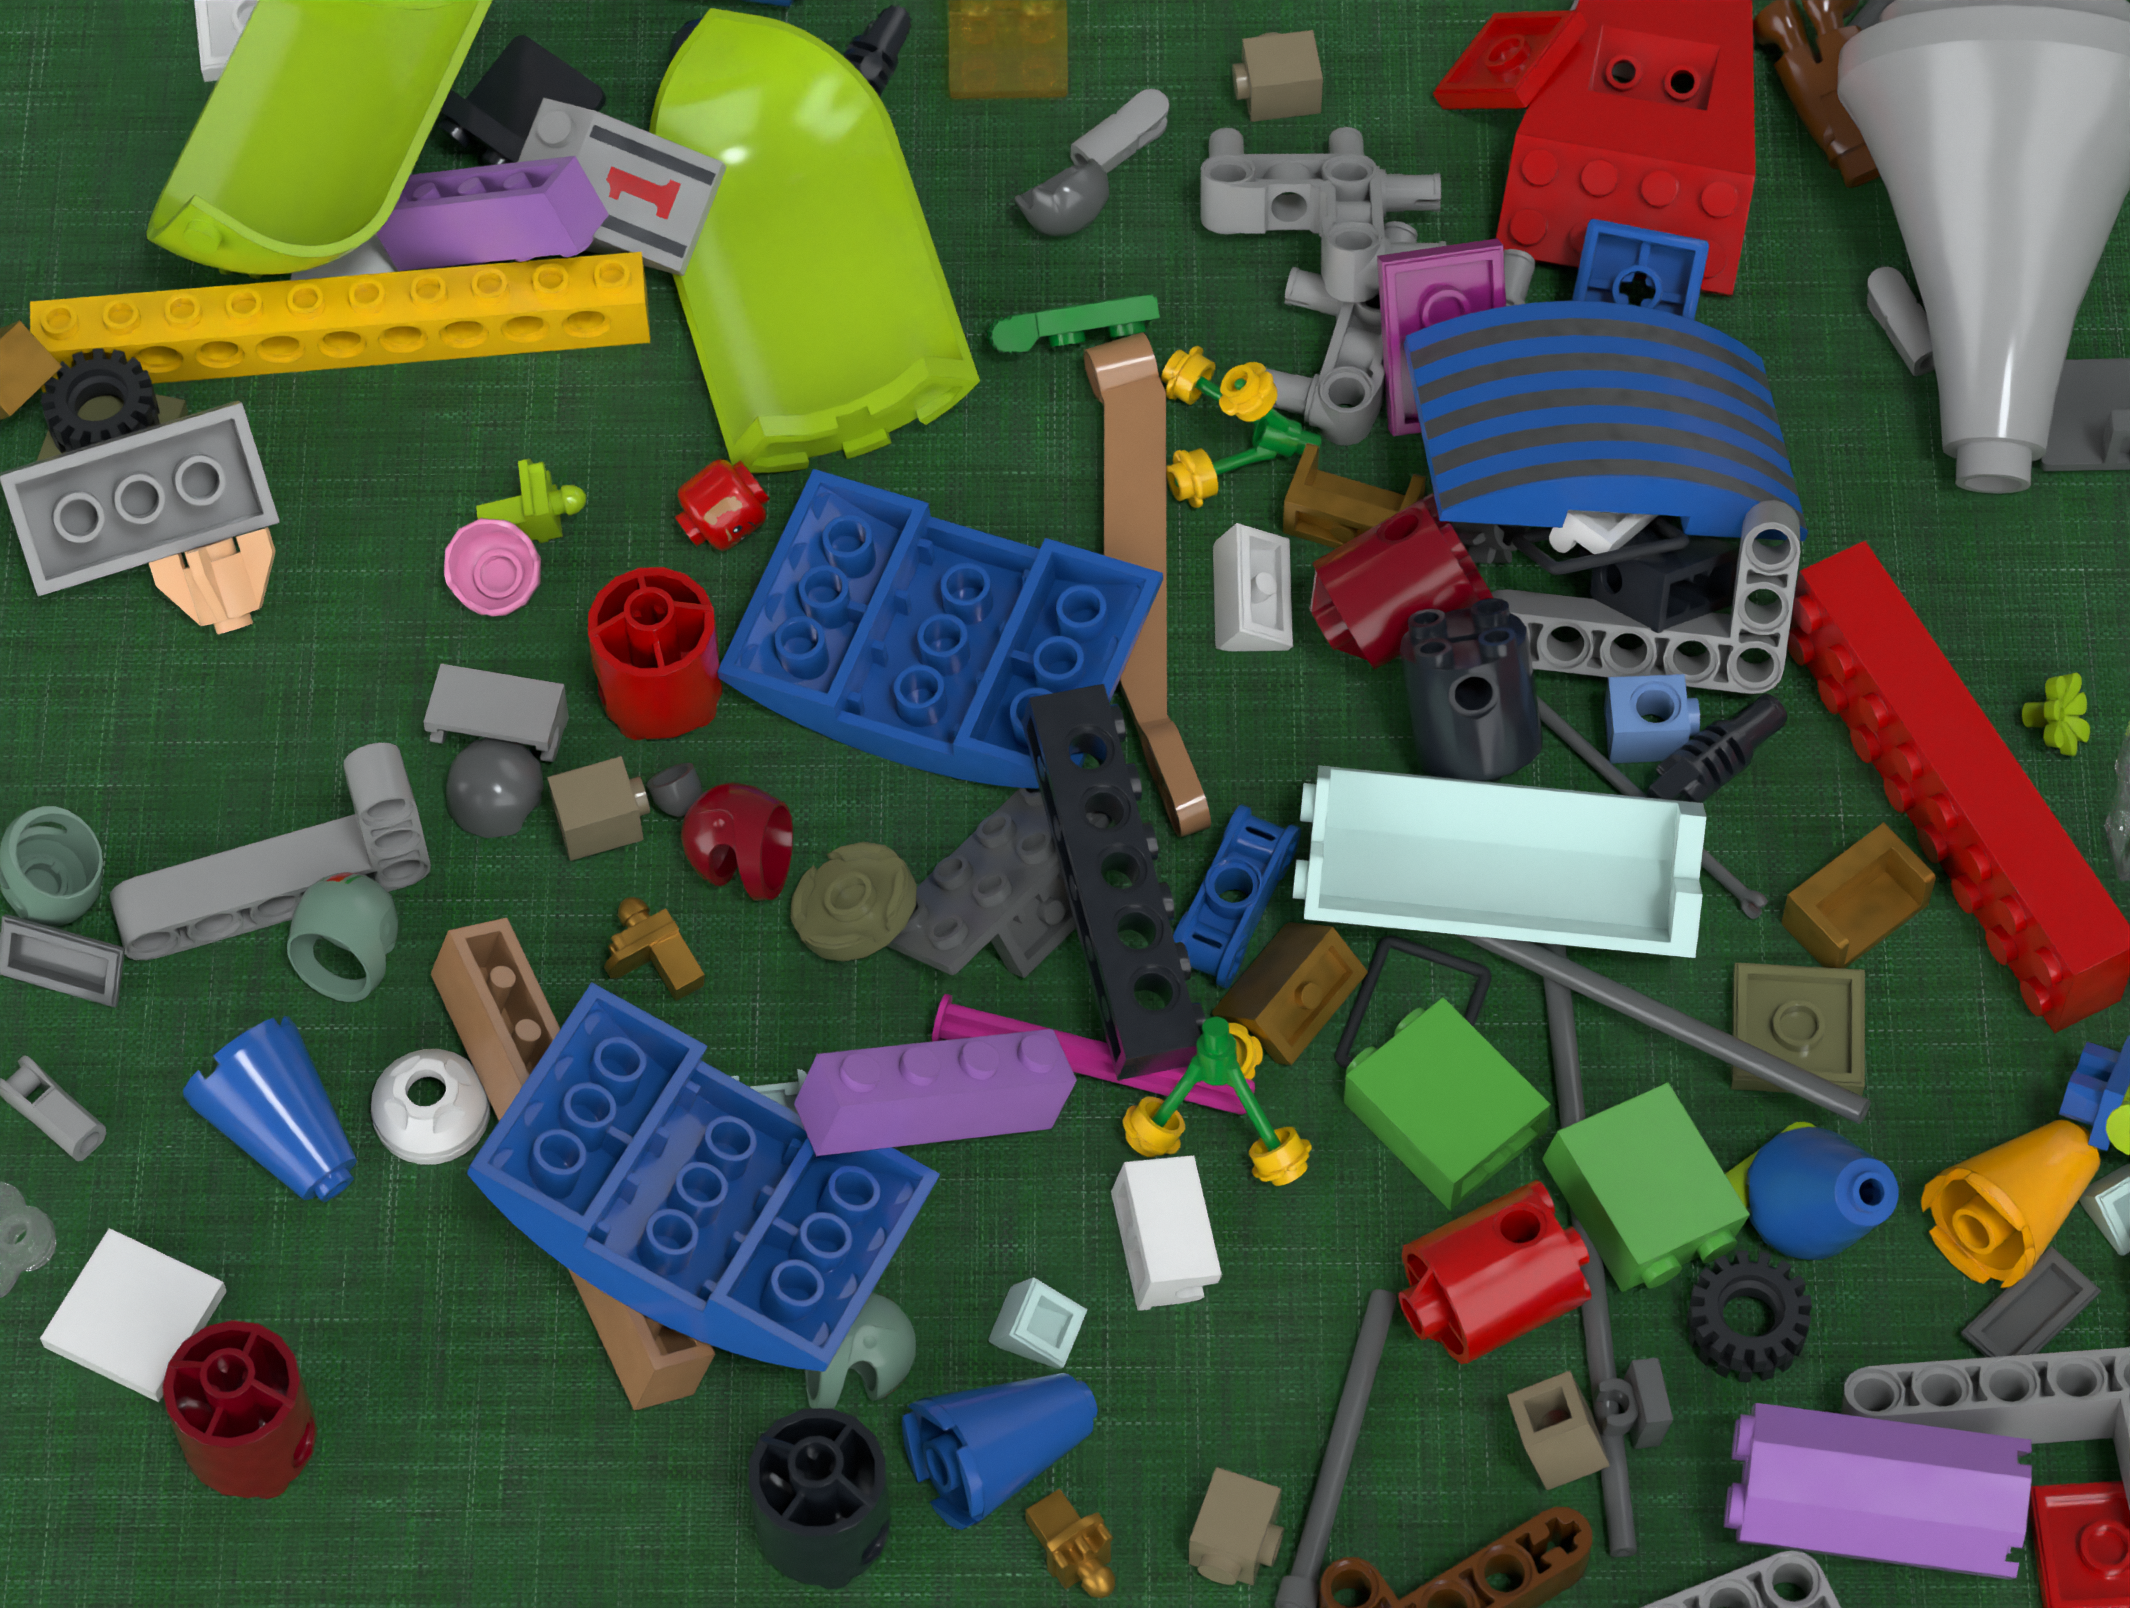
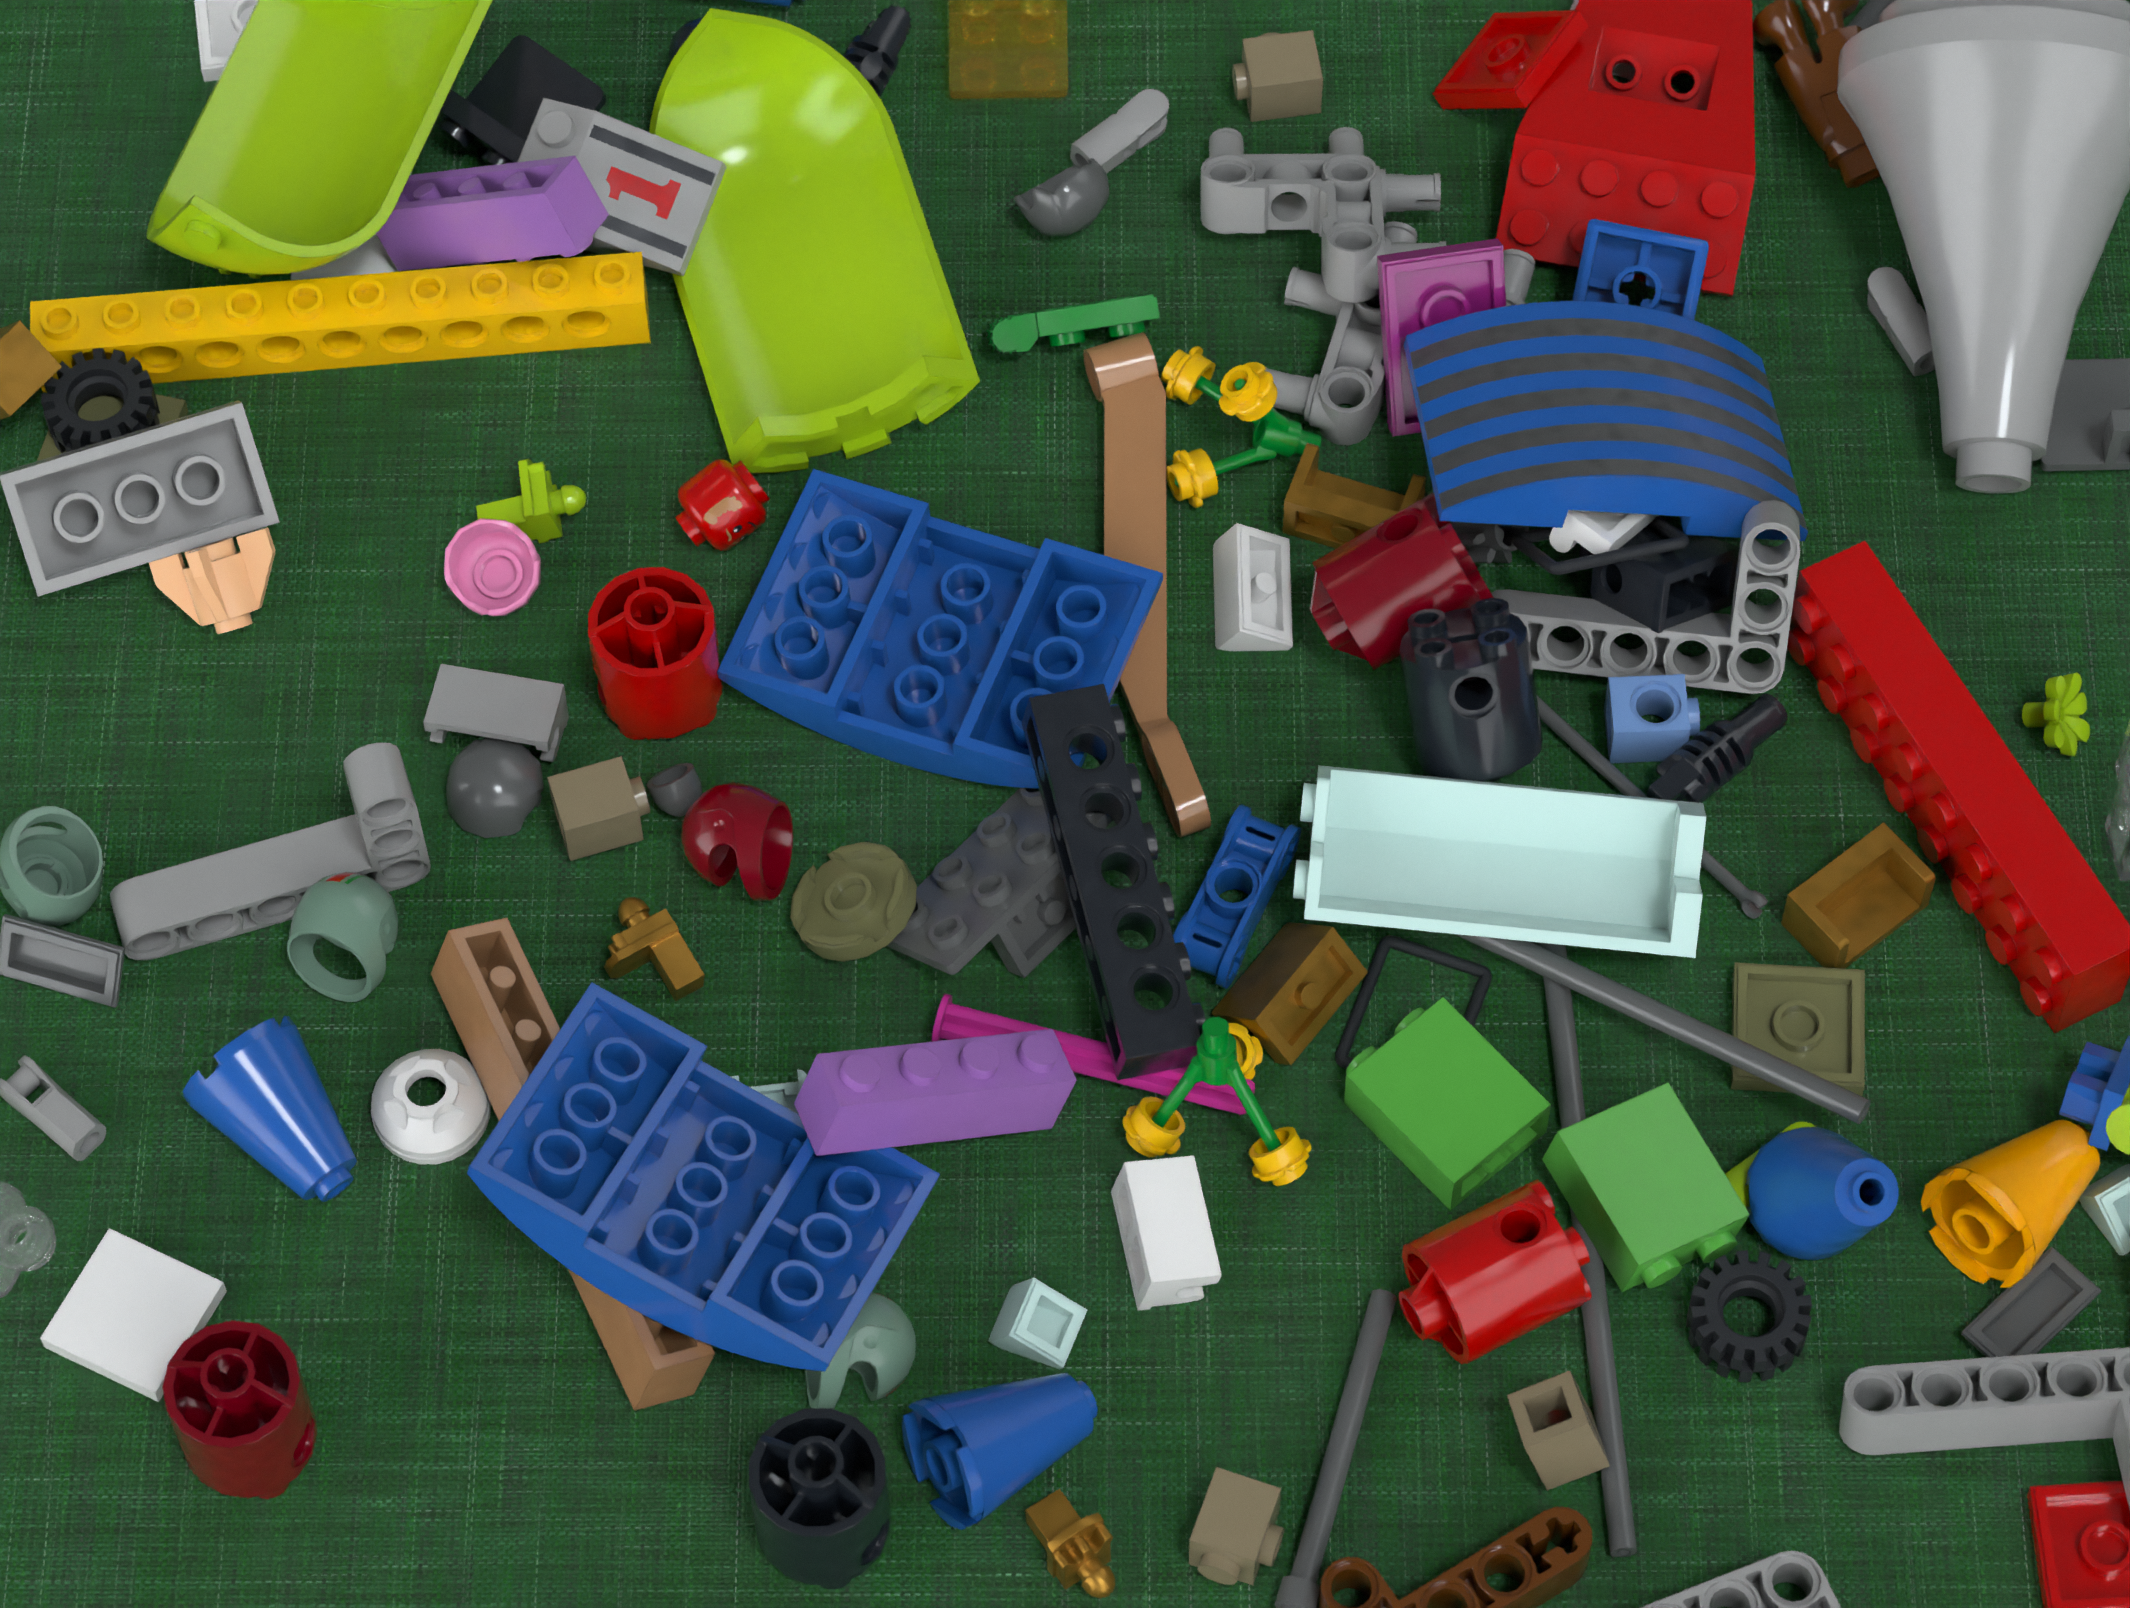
(1643, 1401): dark grey tile -> none
(1879, 1490): medium lavender brick -> none

